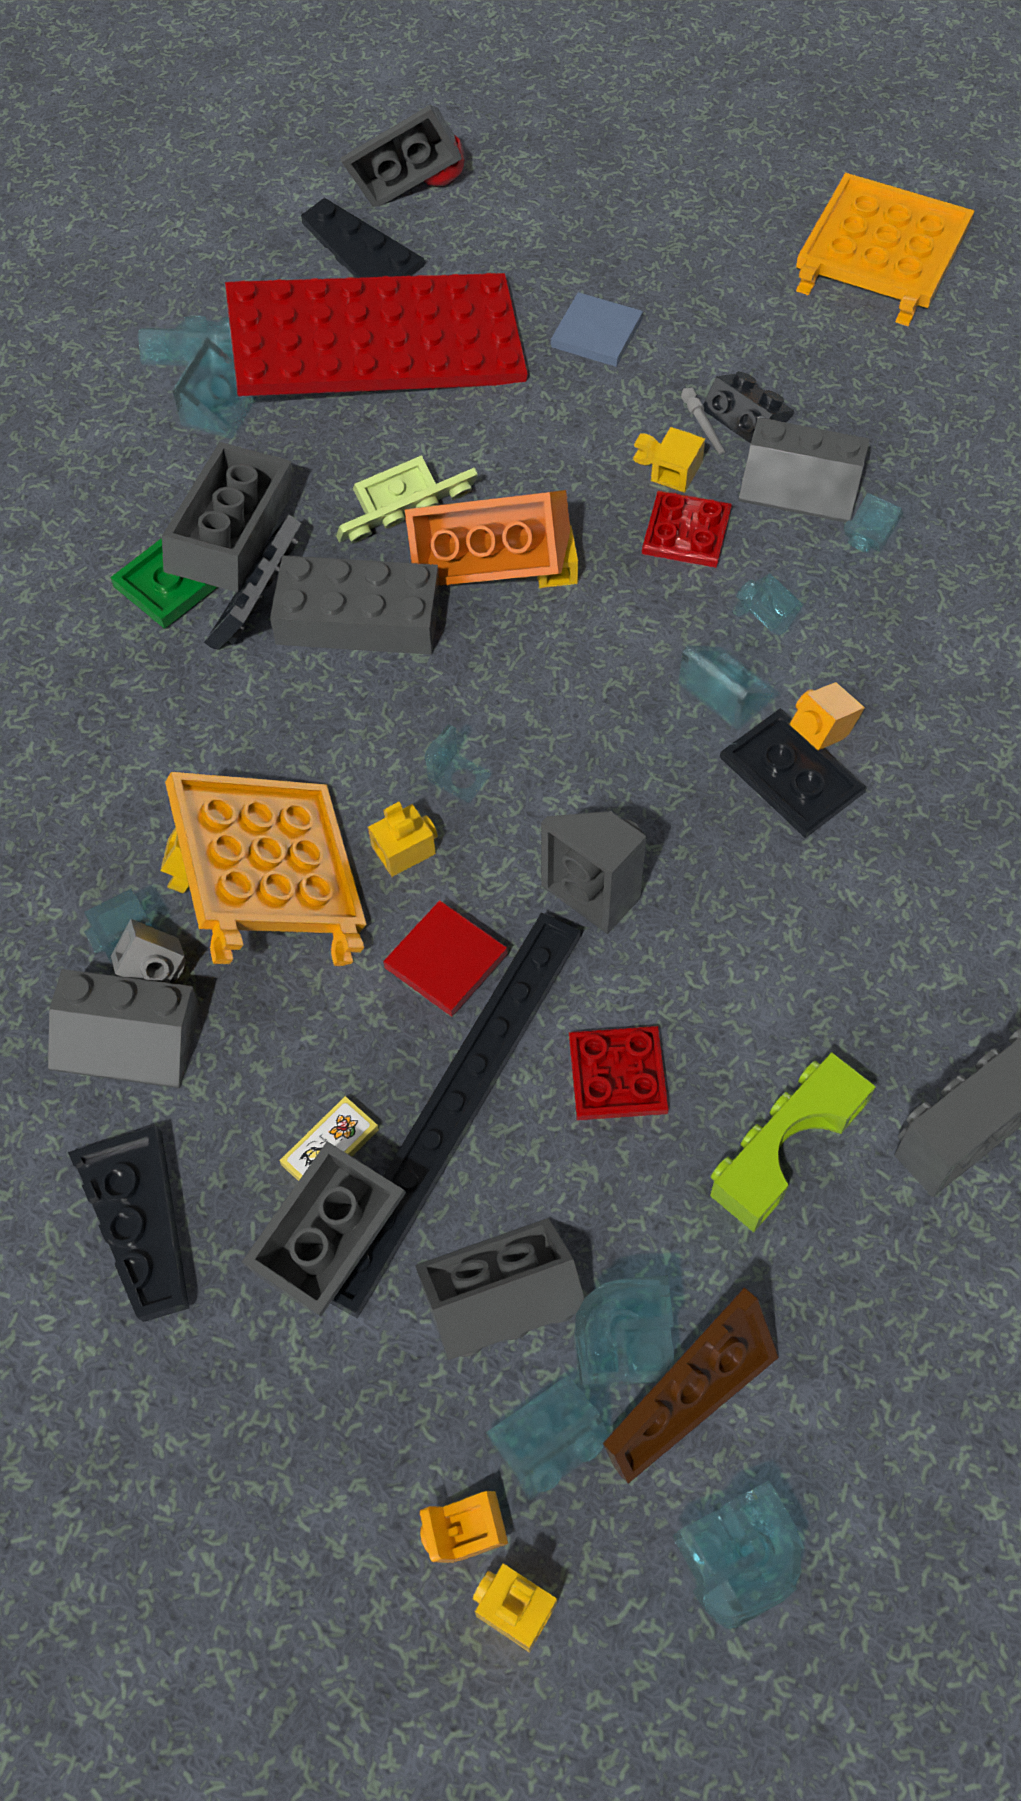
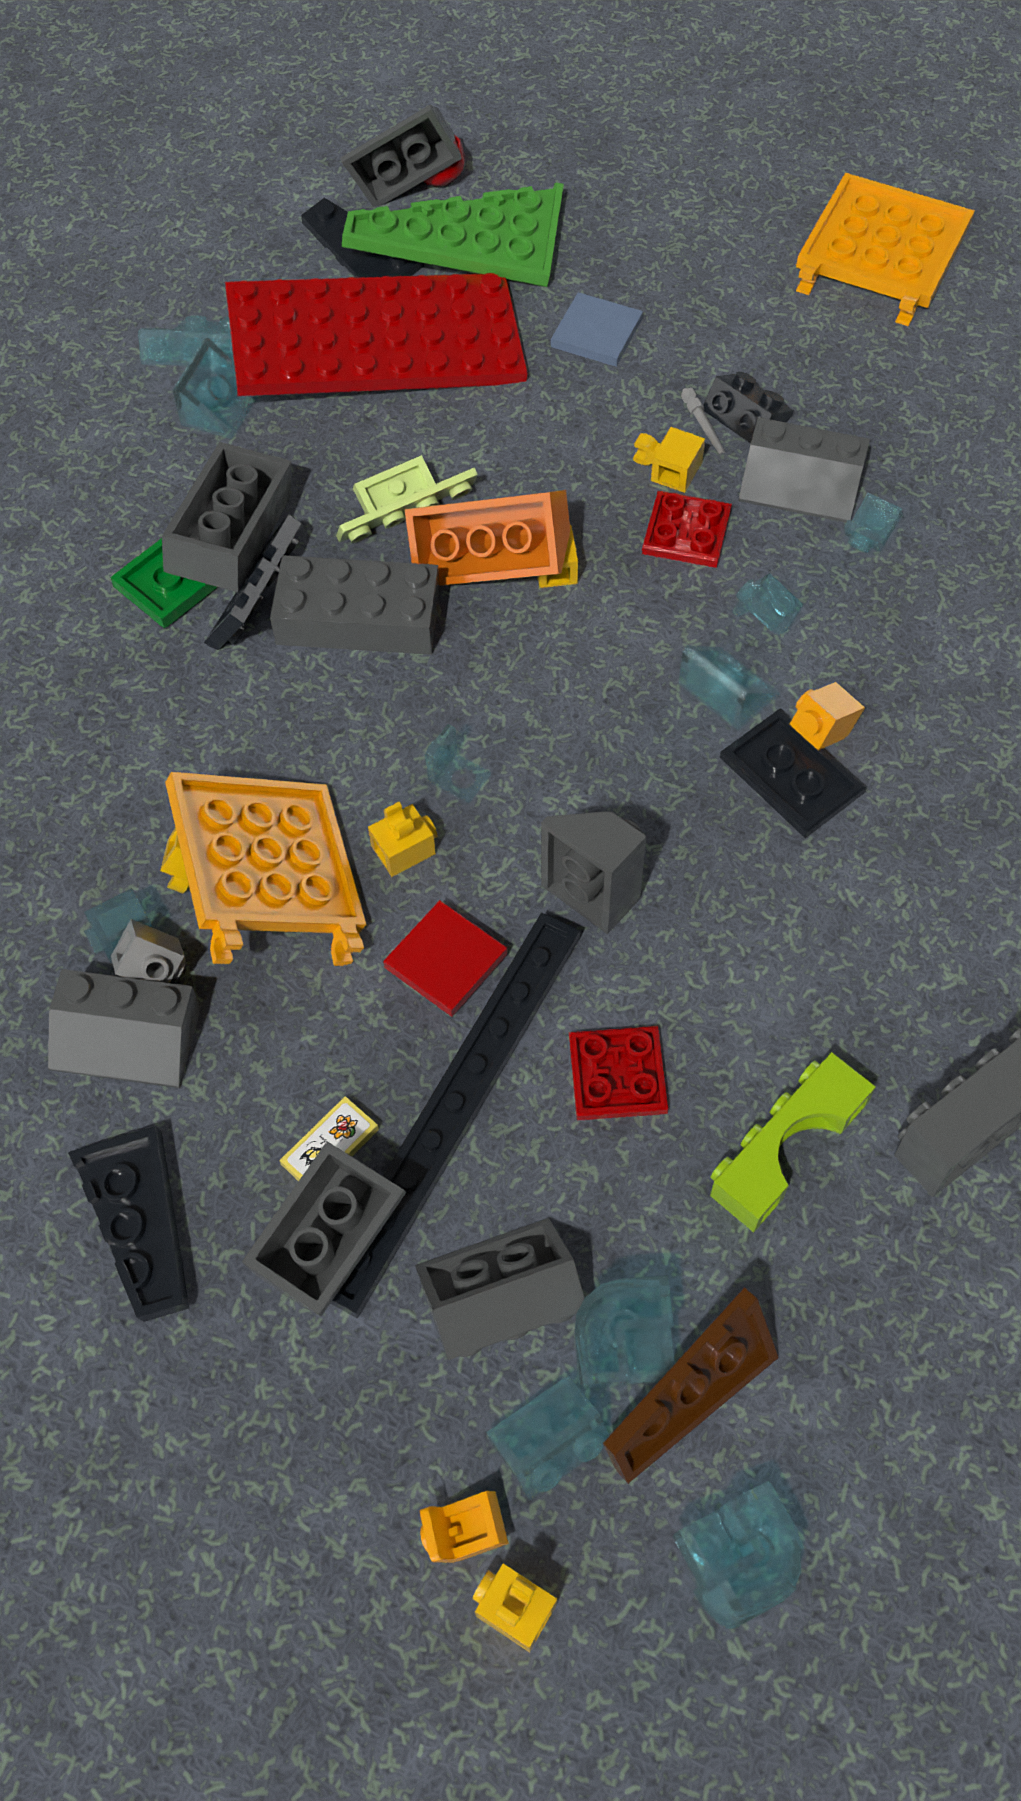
(498, 234): none -> bright green wing

